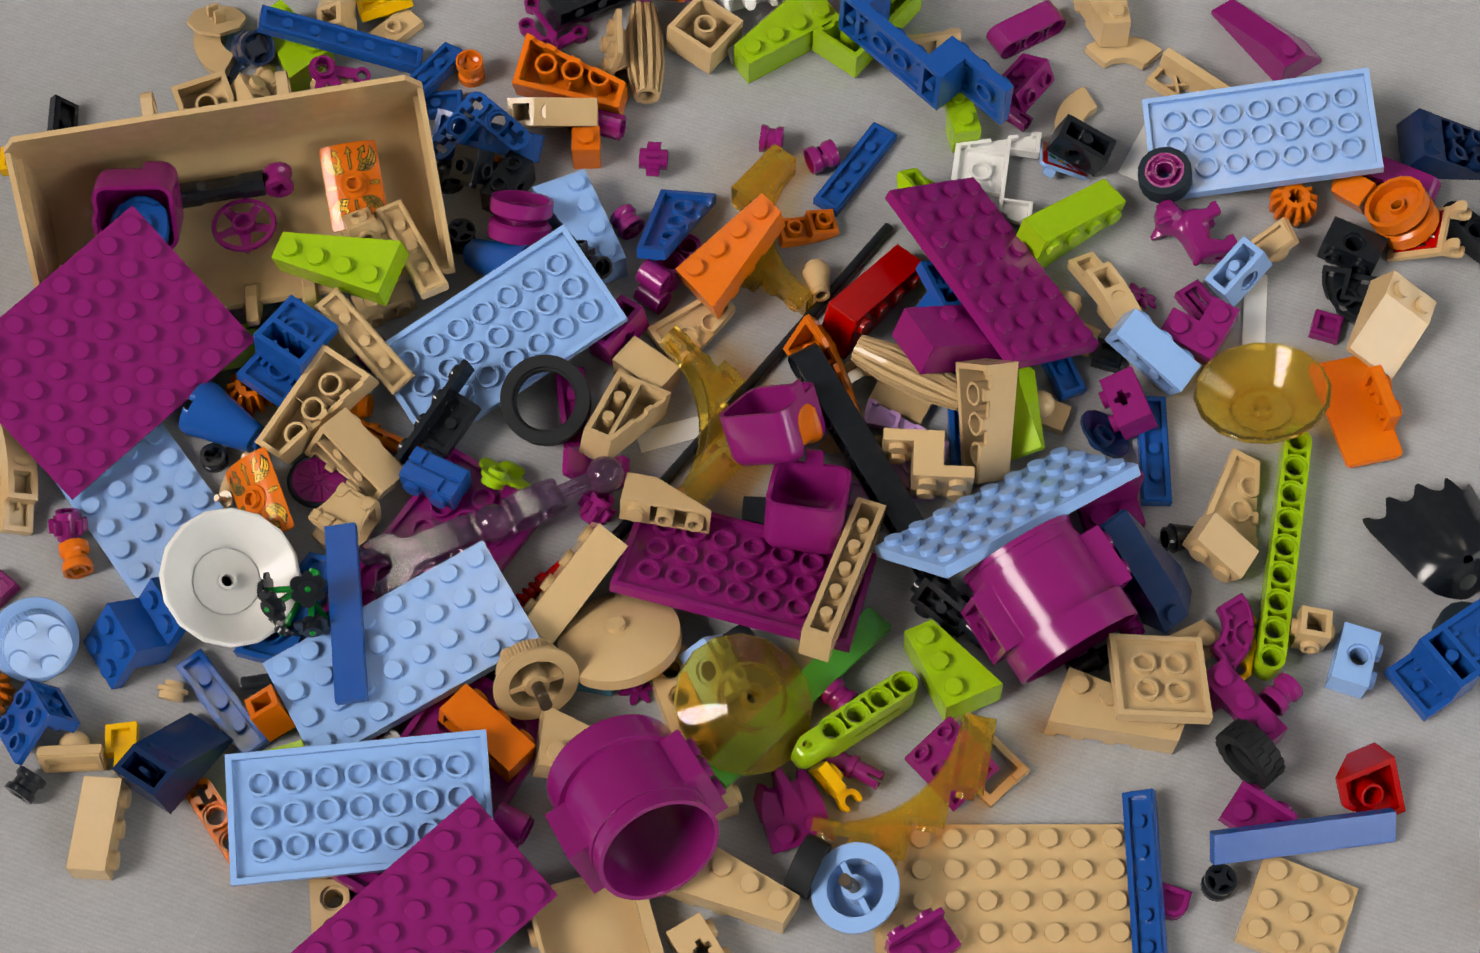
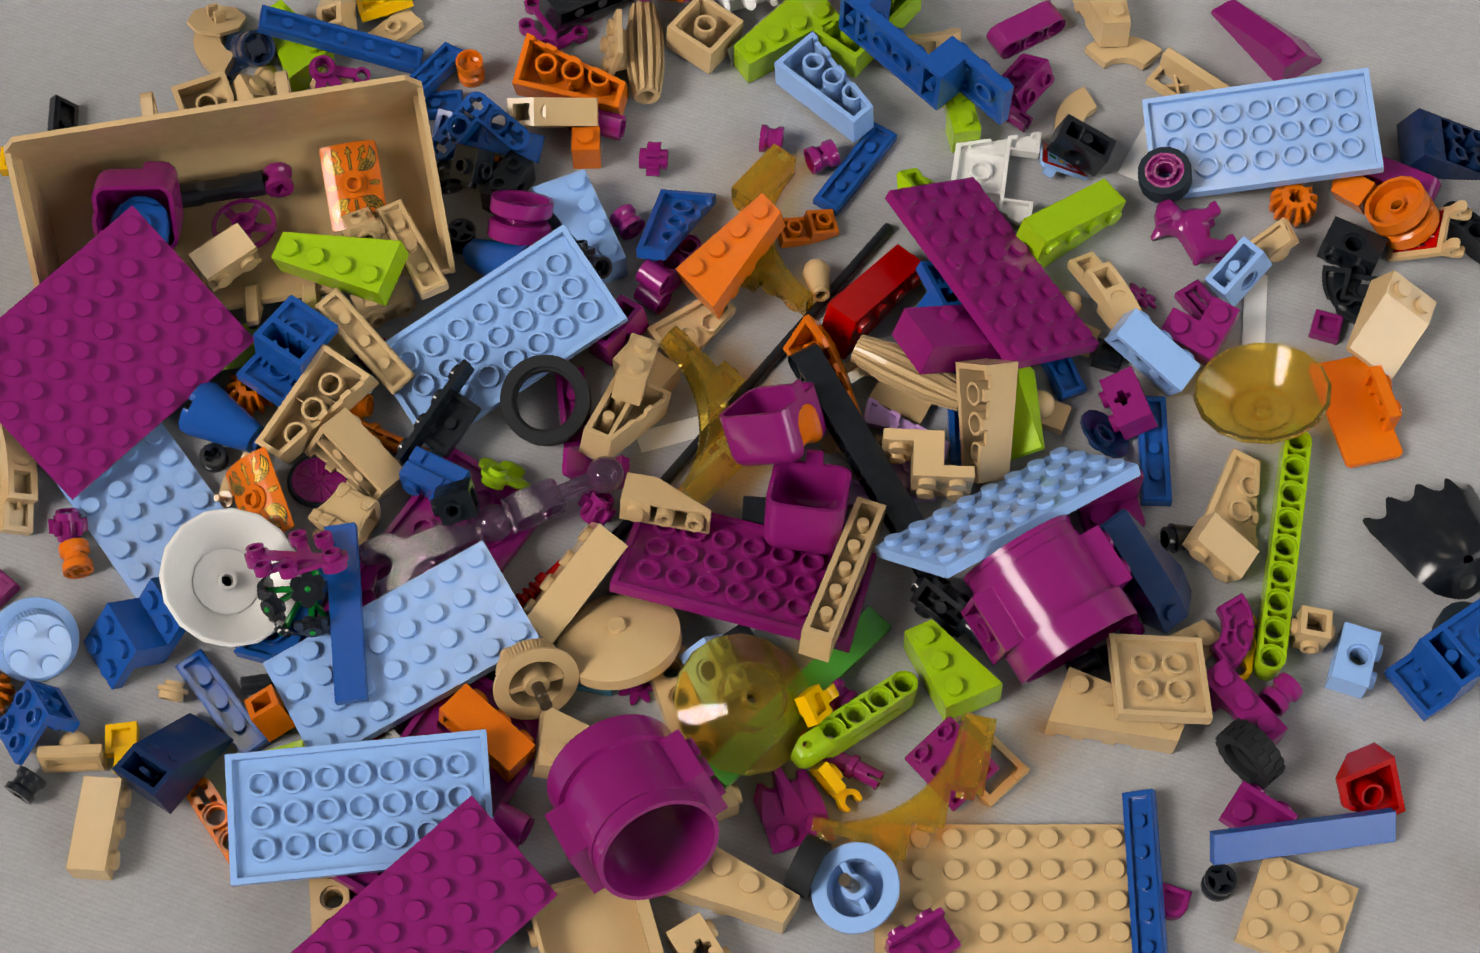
(225, 257): none -> tan brick
(293, 563): none -> magenta plant
(456, 501): none -> black brick
(635, 369): none -> tan brick
(814, 703): none -> yellow plate
(824, 88): none -> light blue wedge

